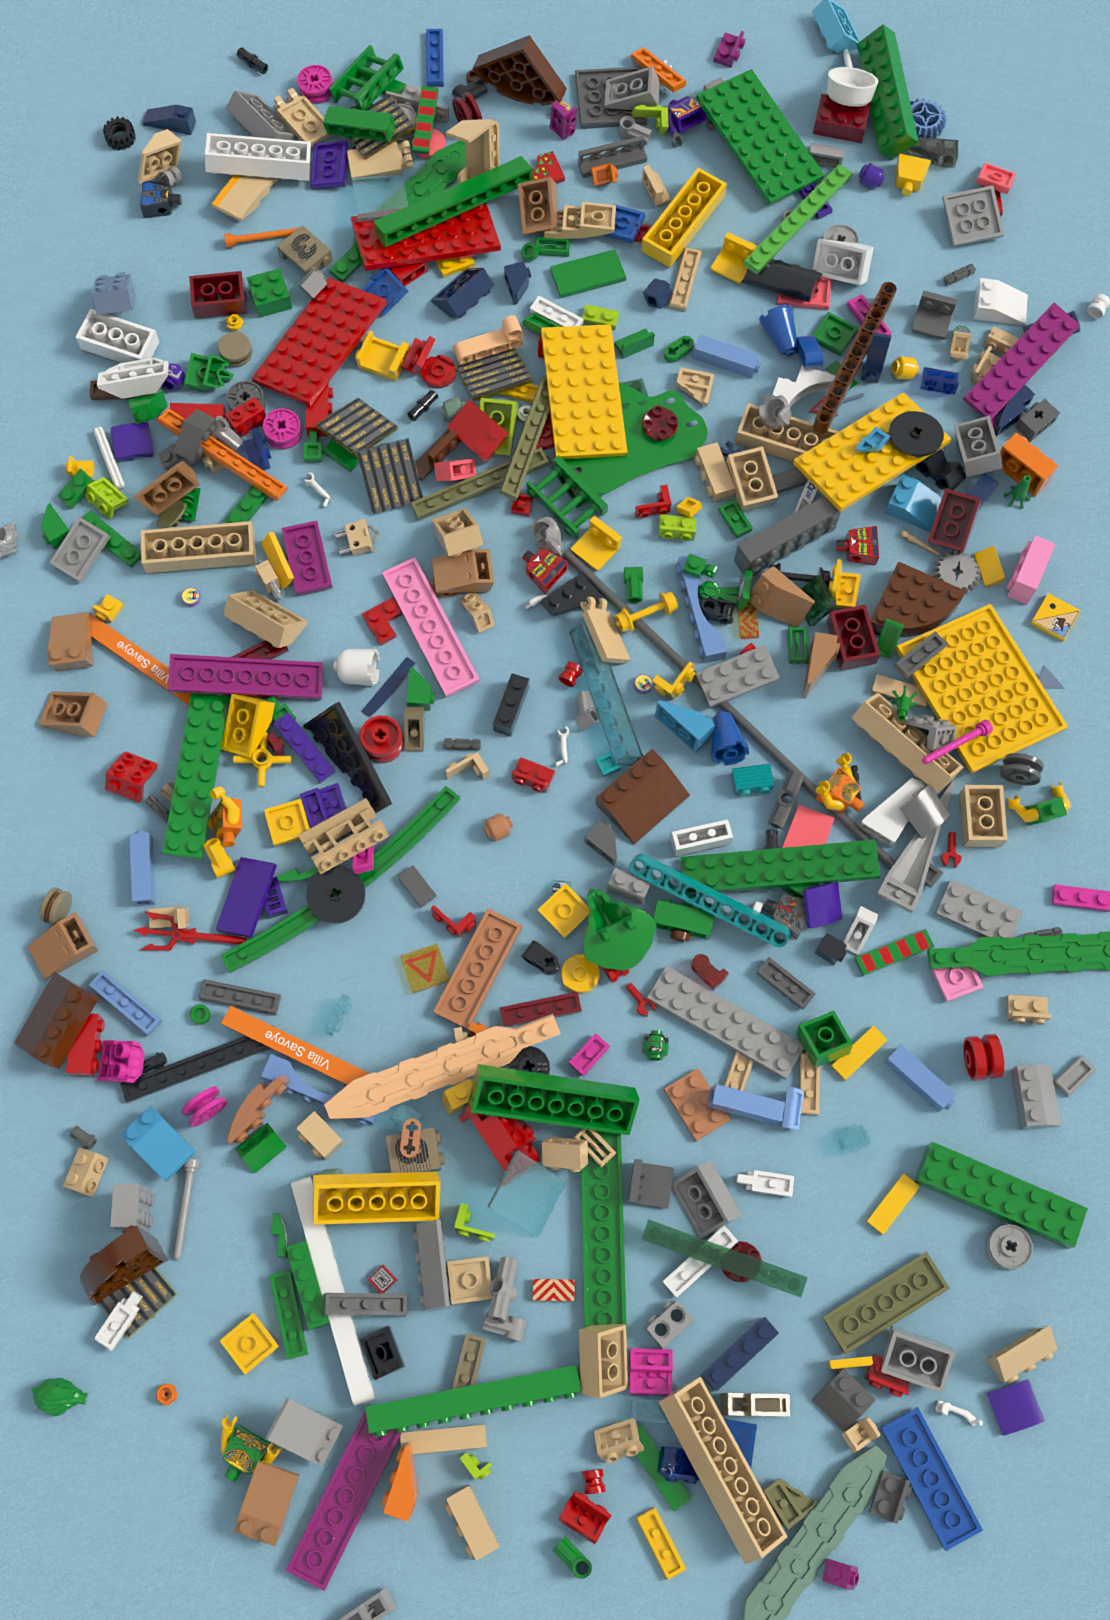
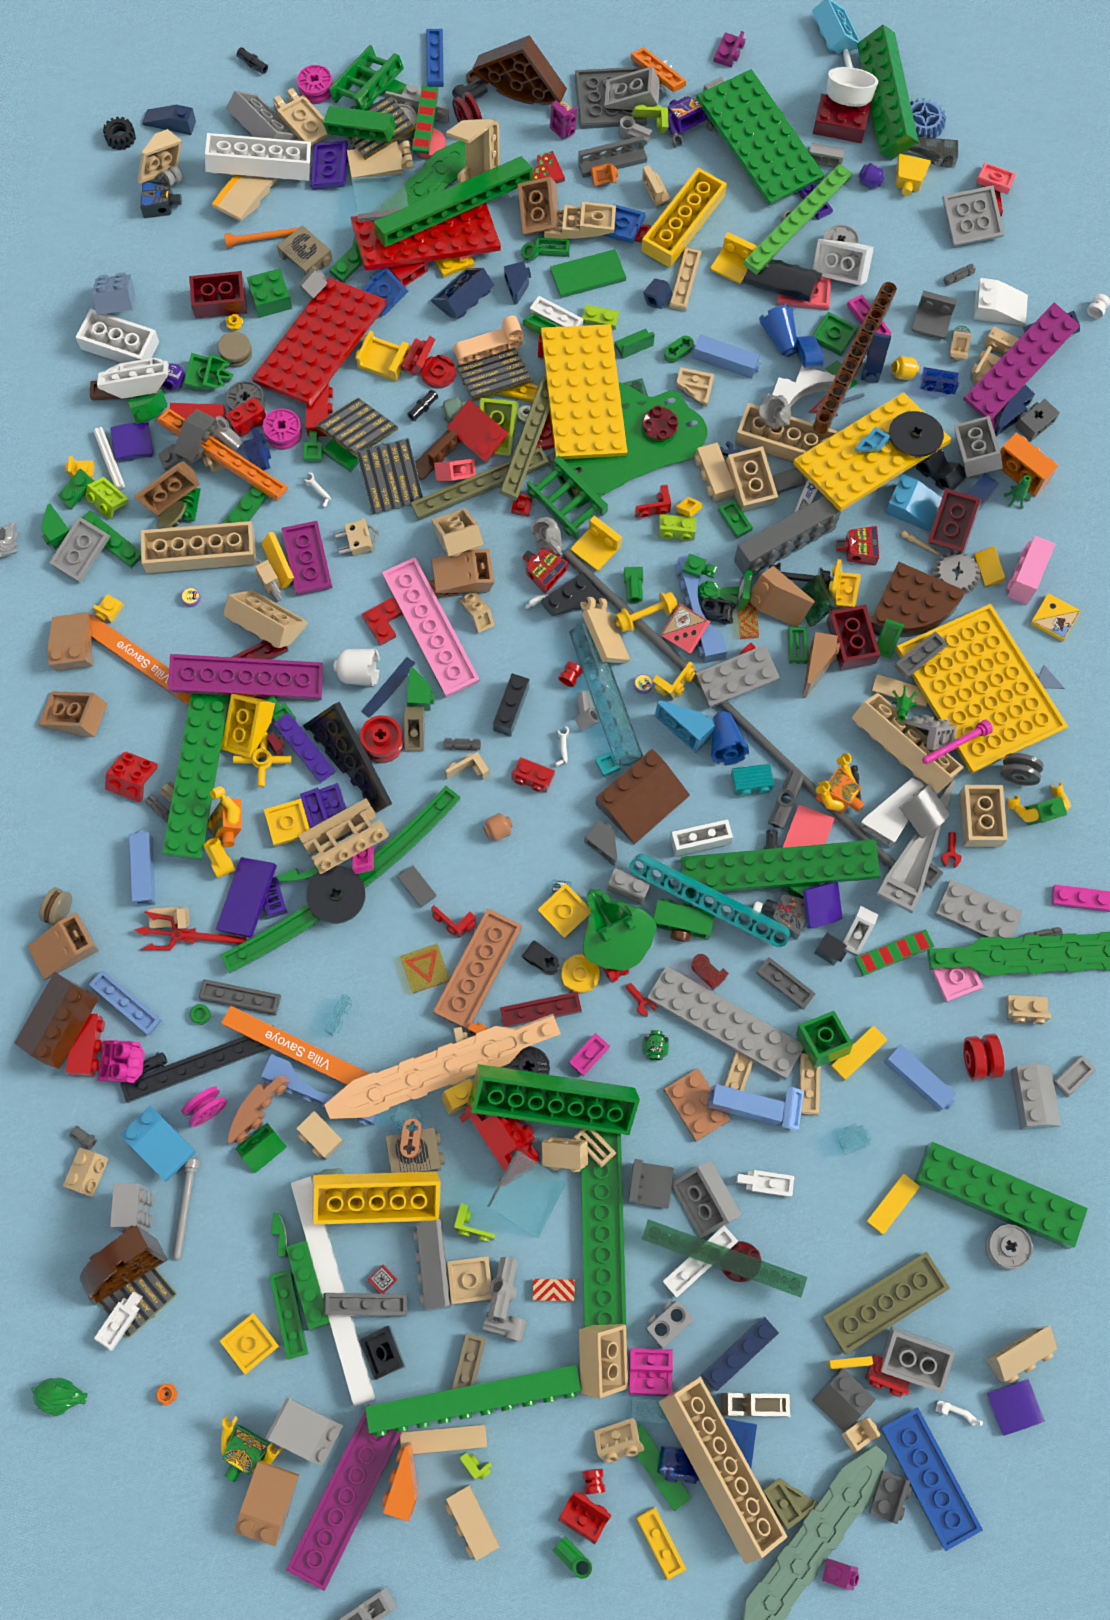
(685, 628): none -> tile

